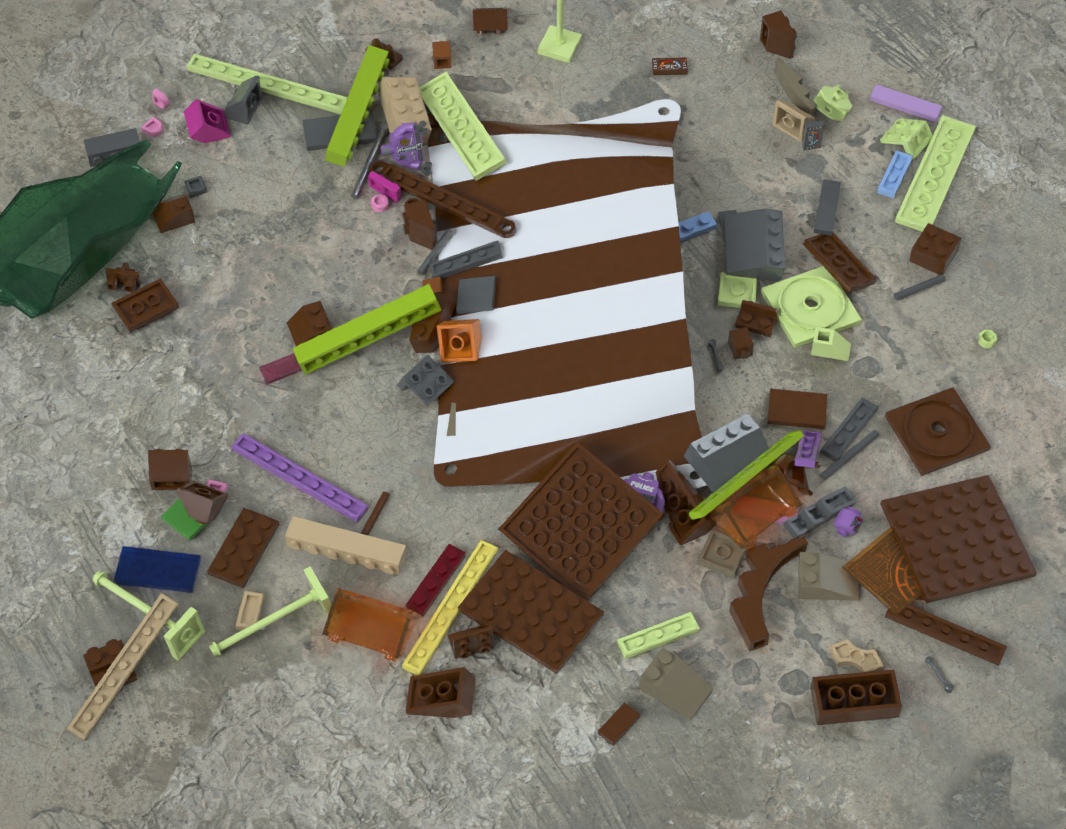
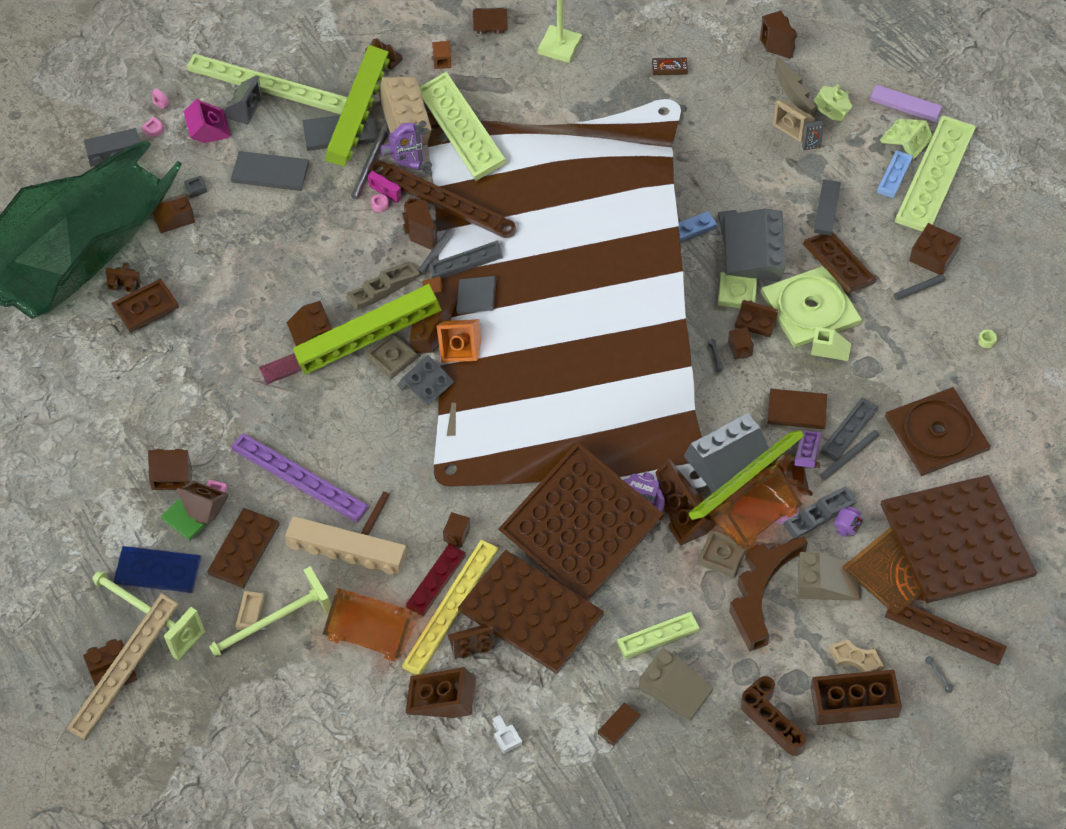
(270, 171): none -> dark grey tile
(382, 286): none -> dark tan slope
(391, 355): none -> dark tan tile
(456, 529): none -> reddish brown brick
(505, 736): none -> white plate
(791, 744): none -> reddish brown beam

